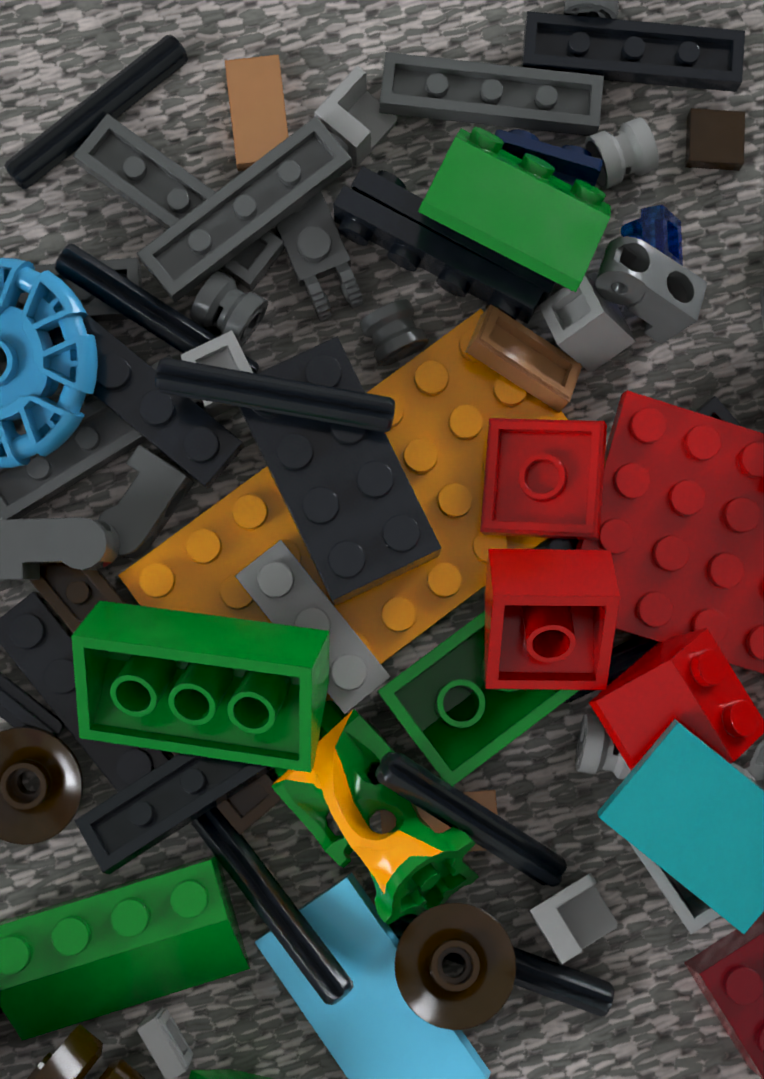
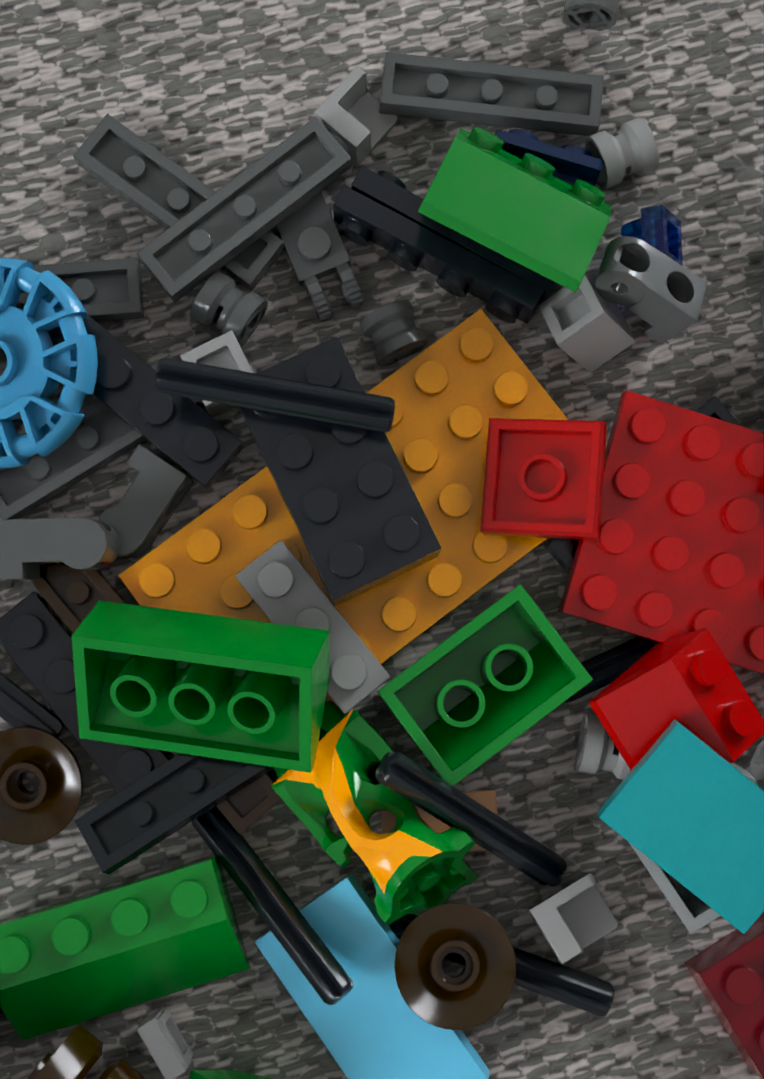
(111, 98): black axle -> none
(133, 301): black axle -> none
(256, 107): medium nougat tile -> none
(524, 358): medium nougat tile -> none
(549, 618): red slope -> none
(635, 51): black plate -> none
(715, 139): dark brown tile -> none

